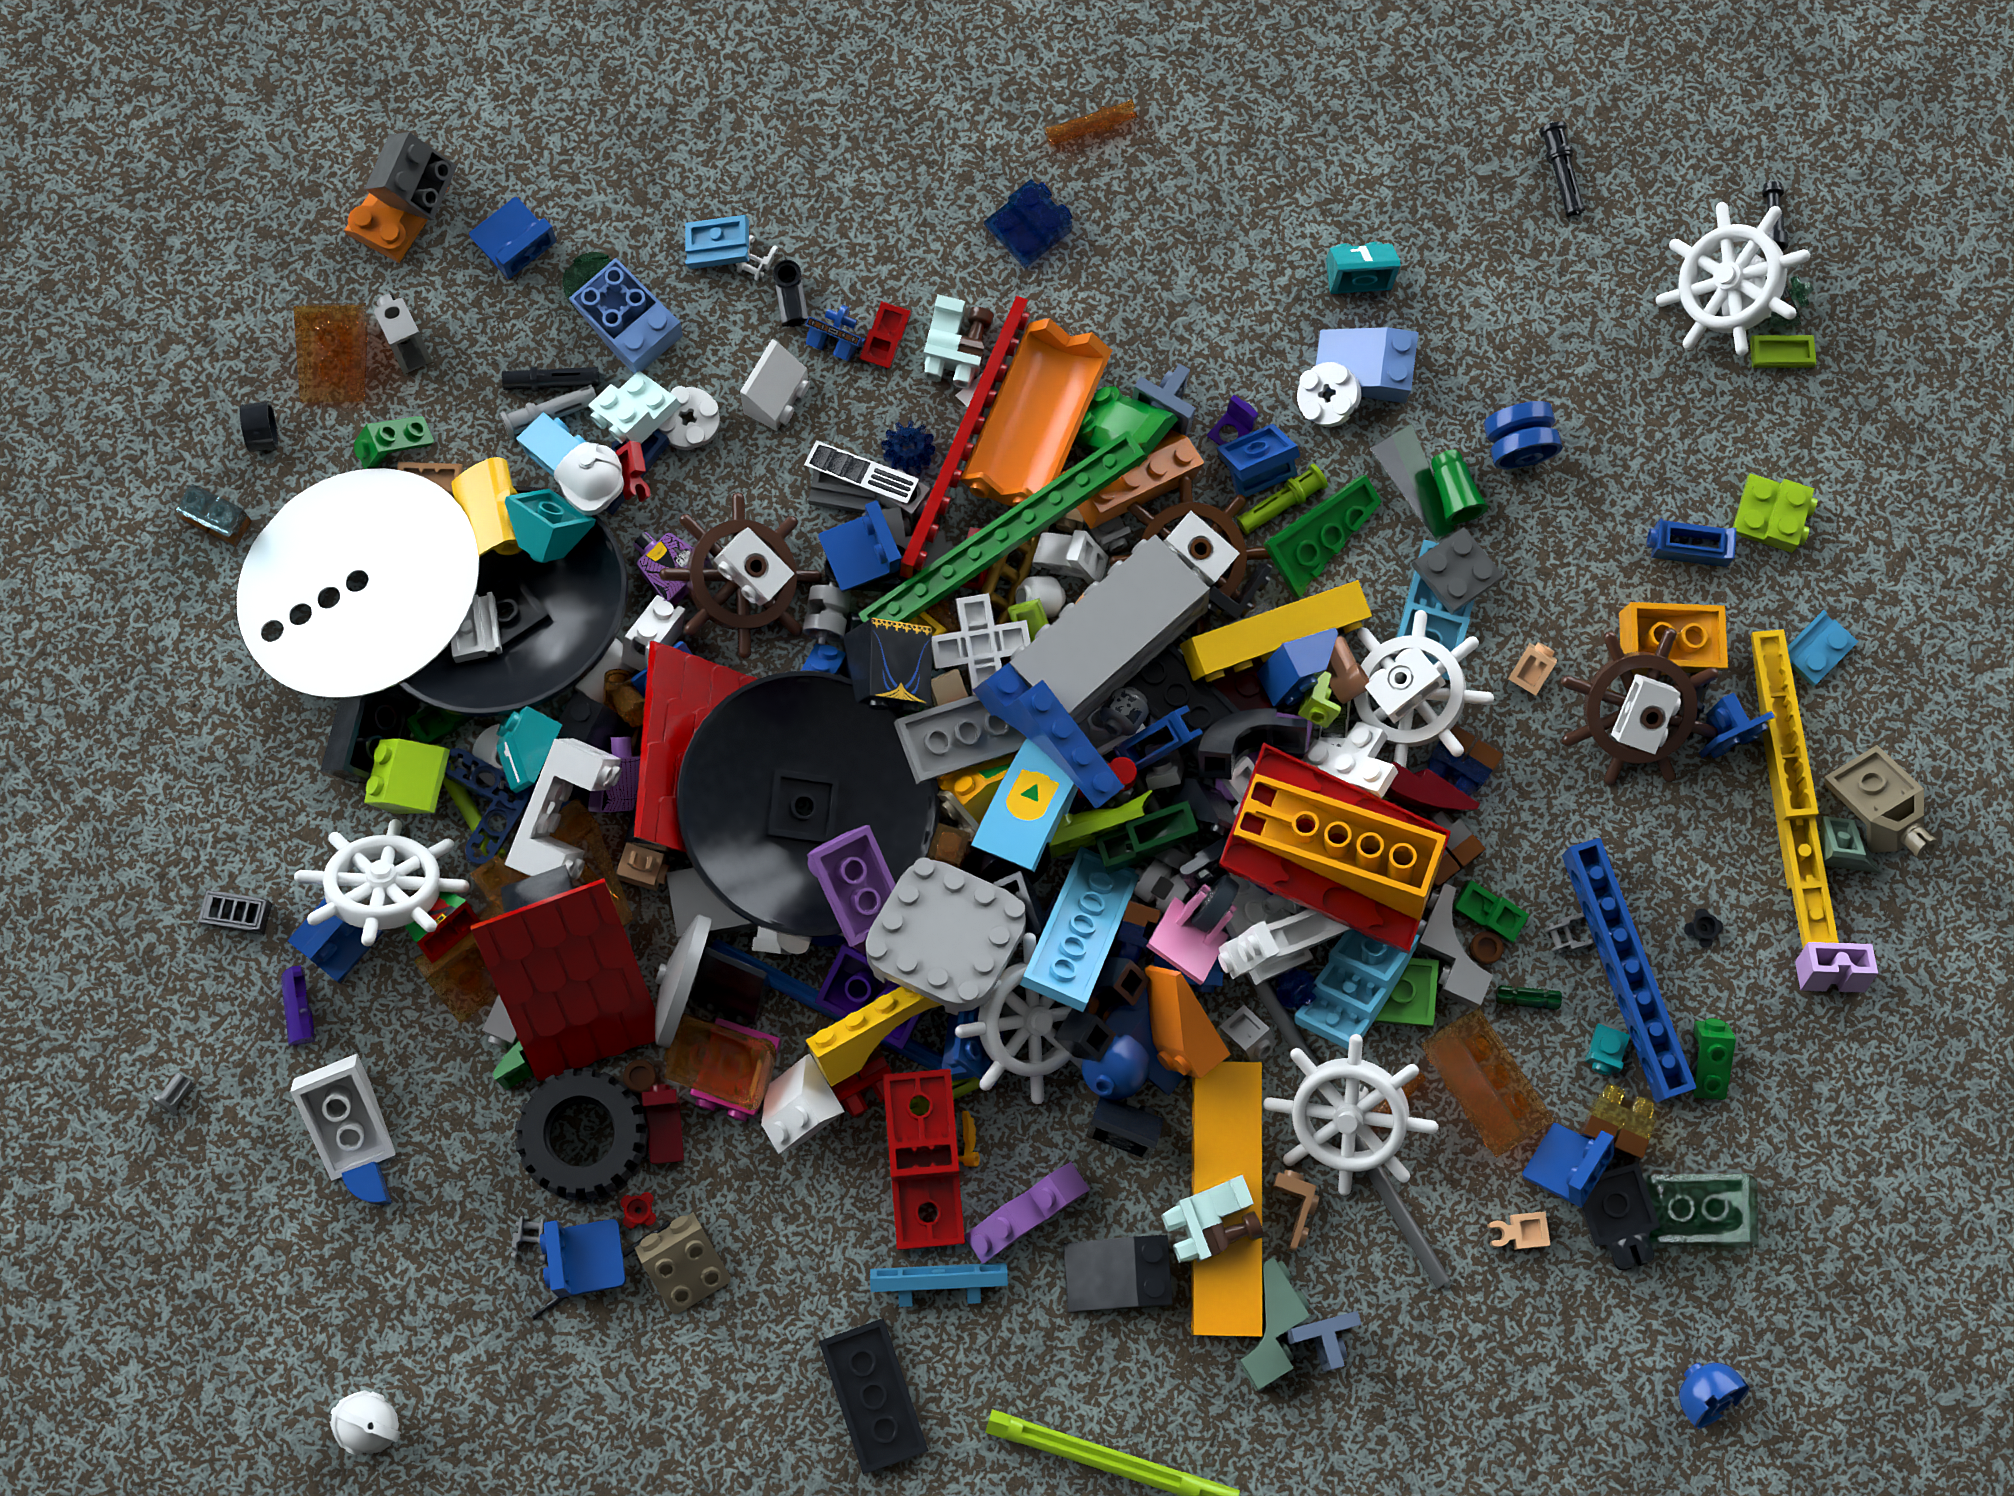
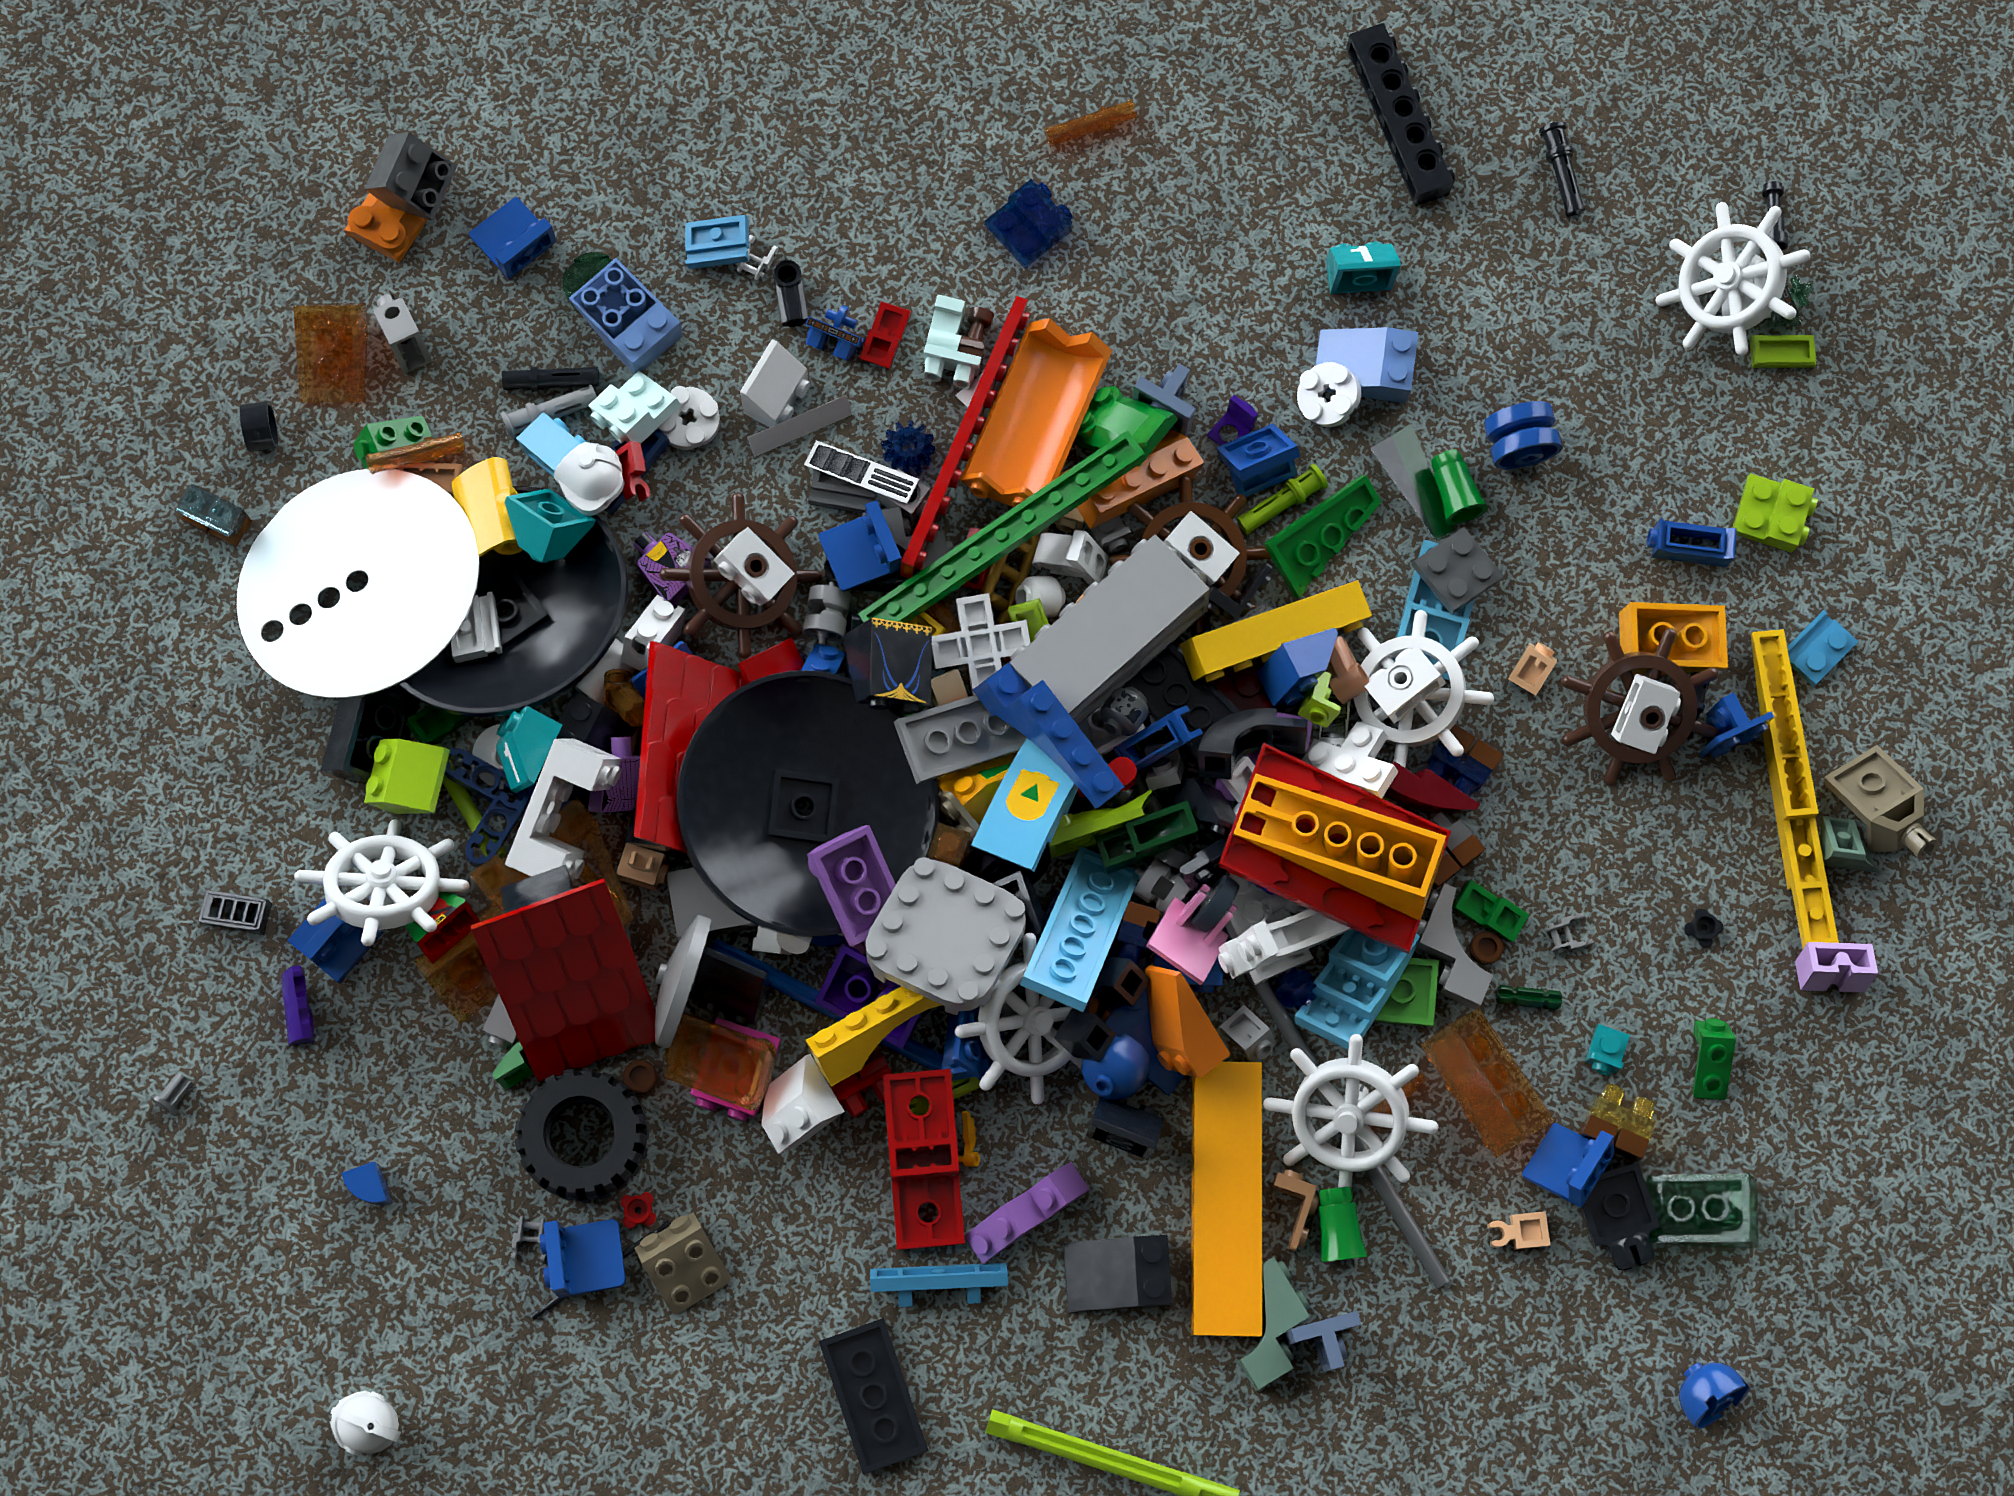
(342, 1116): white slope -> none
(450, 444): none -> clear orange pin
(664, 1124): dark red bracket -> none
(774, 660): none -> red slope
(799, 425): none -> white sticker
(1203, 1222): light aqua hips -> none
(1339, 1226): none -> green plant
(1421, 184): none -> black brick
(1628, 970): blue brick -> none

